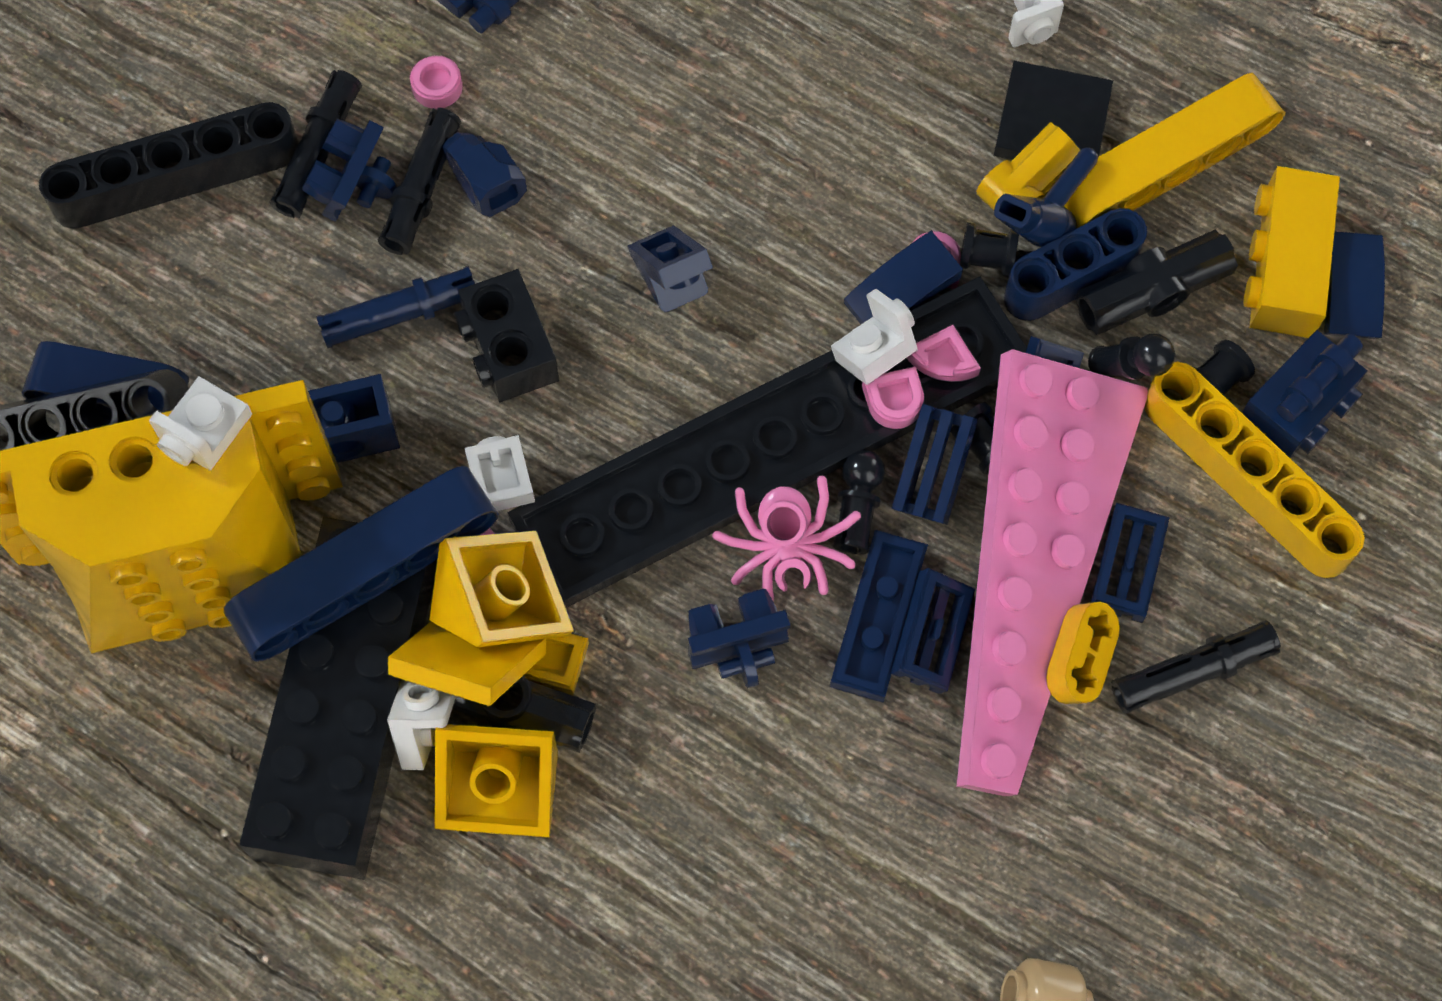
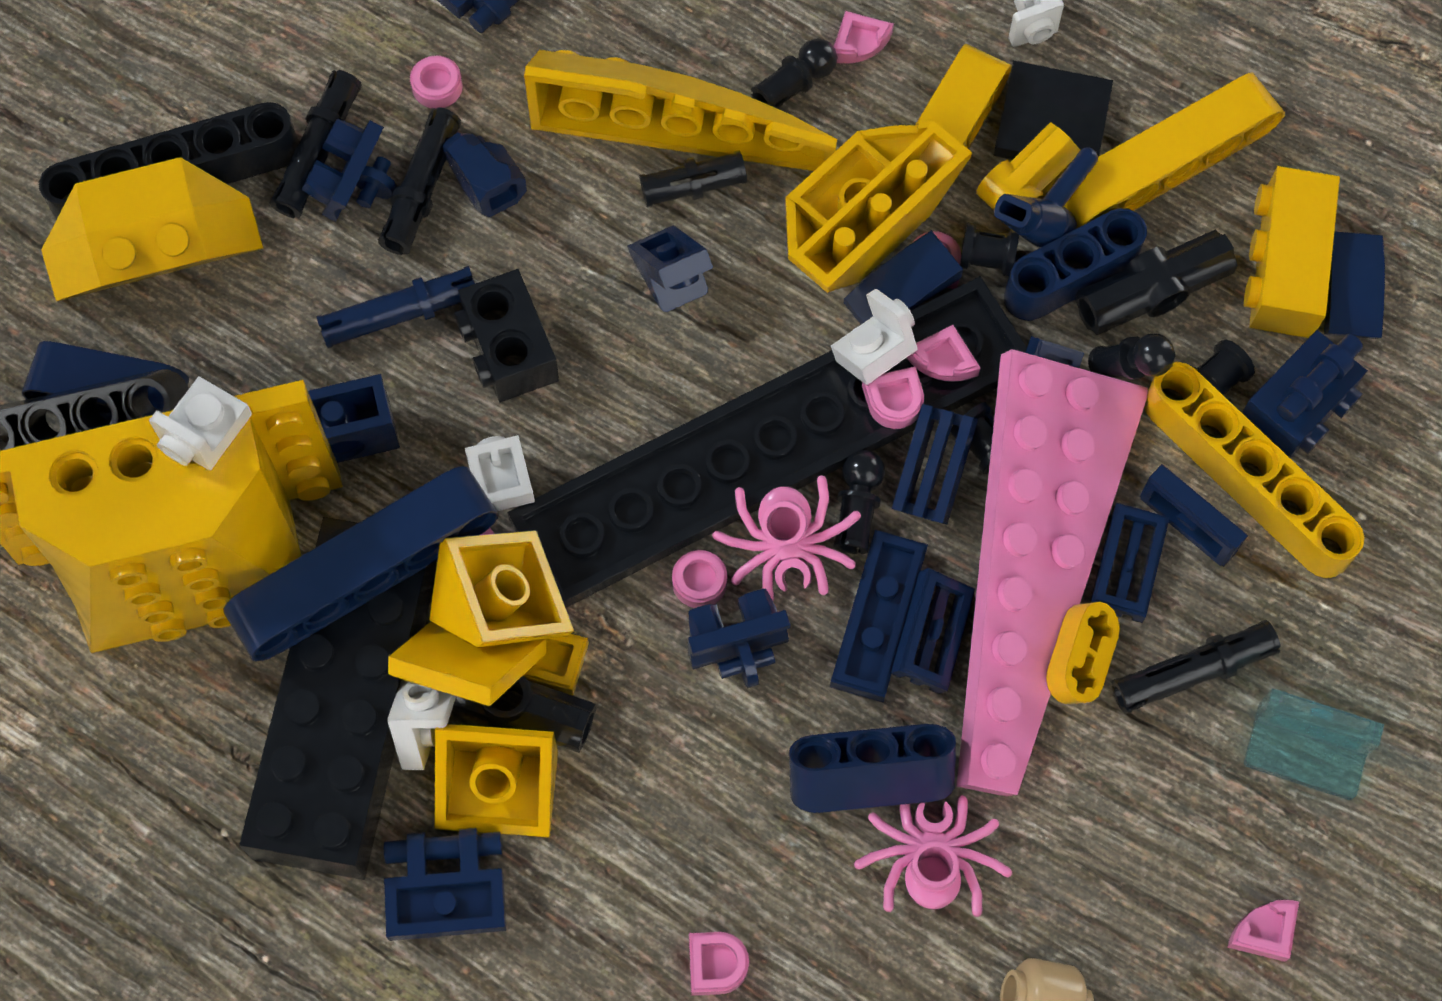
(145, 227): none -> yellow wedge
(444, 902): none -> dark blue plate
(664, 111): none -> yellow wedge
(699, 578): none -> bright pink tile
(716, 963): none -> bright pink tile
(728, 169): none -> black pin
(815, 60): none -> black pin
(861, 38): none -> bright pink tile
(869, 199): none -> yellow wedge
(872, 768): none -> dark blue beam
(933, 857): none -> bright pink animal
(967, 93): none -> yellow beam
(1192, 516): none -> dark blue tile
(1267, 930): none -> bright pink tile
(1311, 743): none -> clear light blue panel

